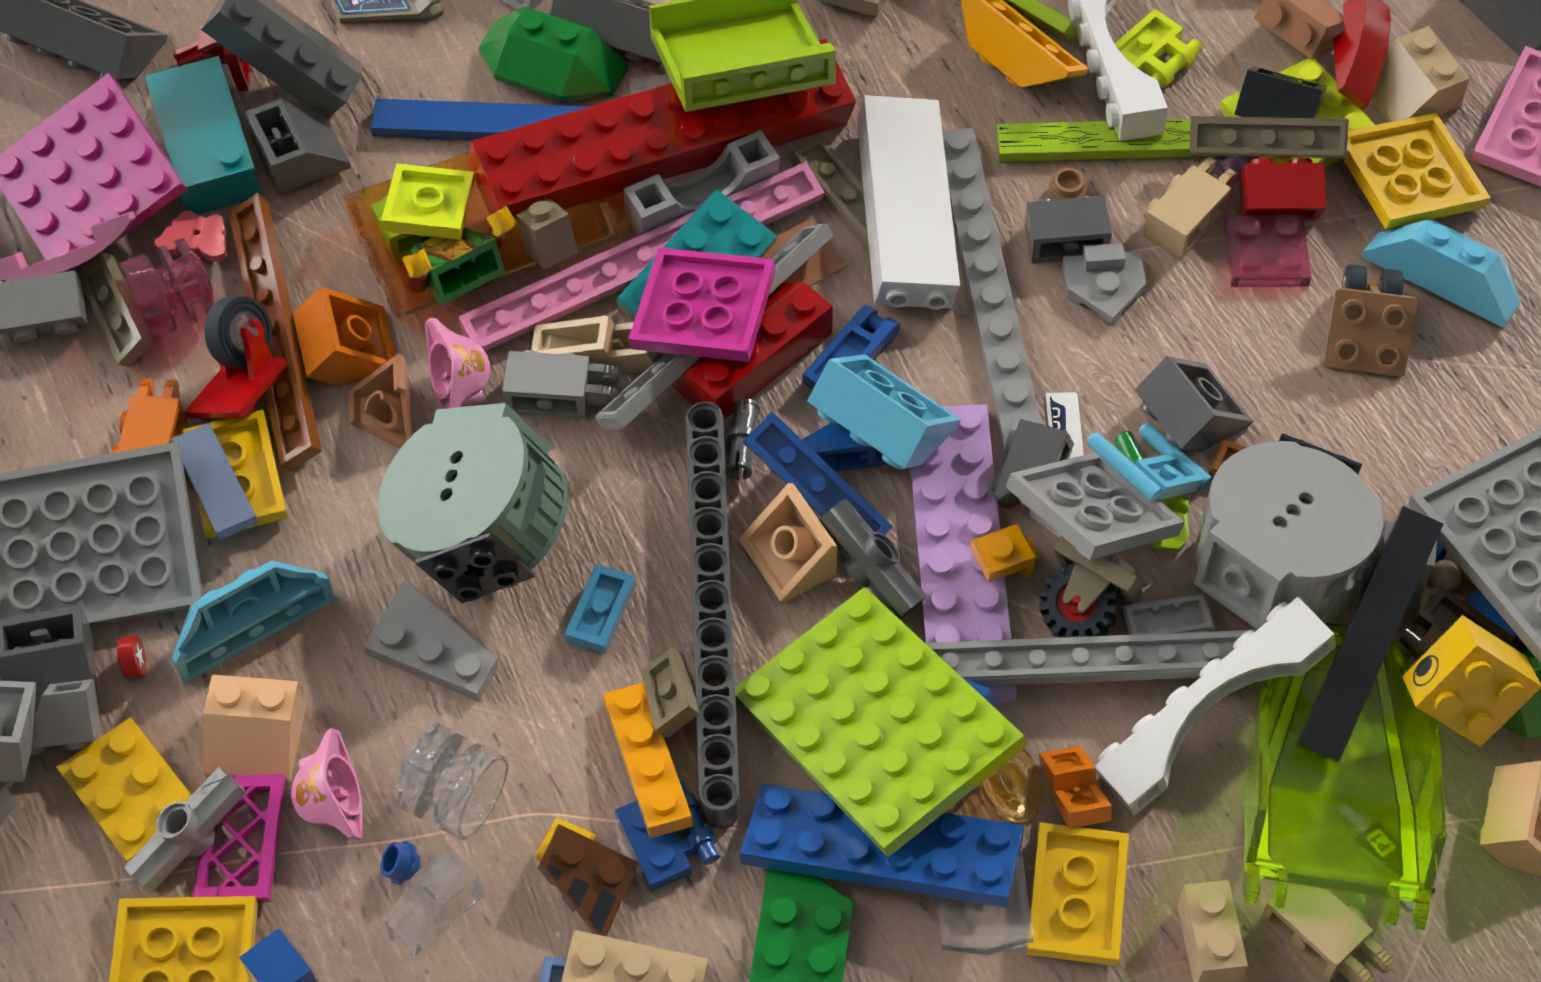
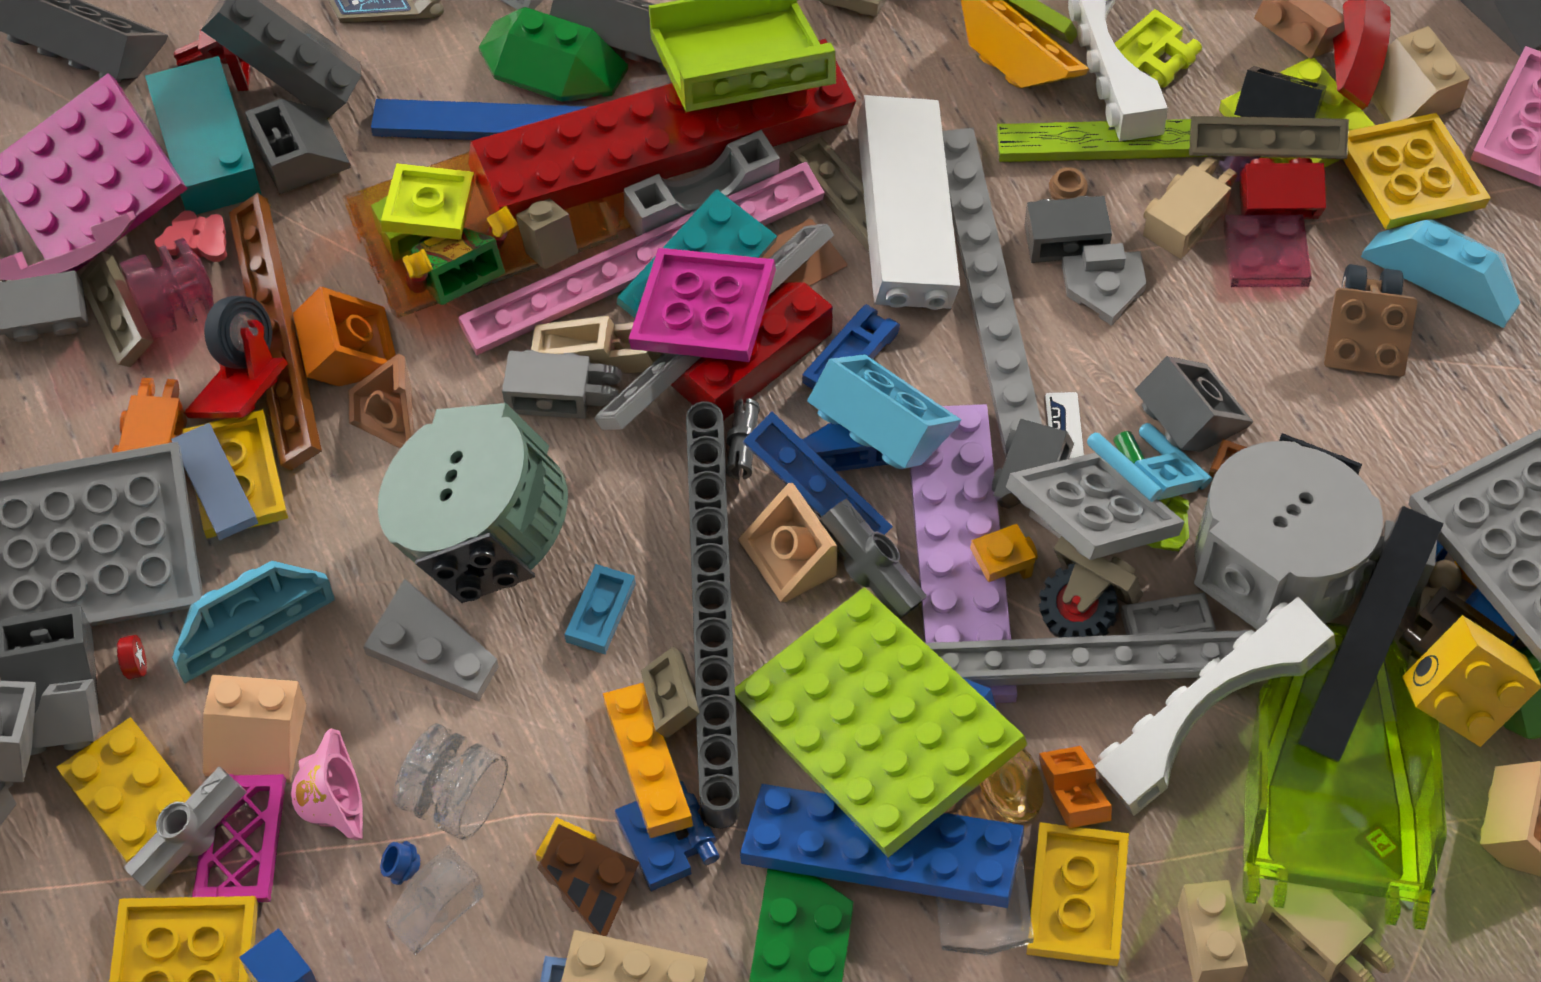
(456, 366): bright pink hat -> none

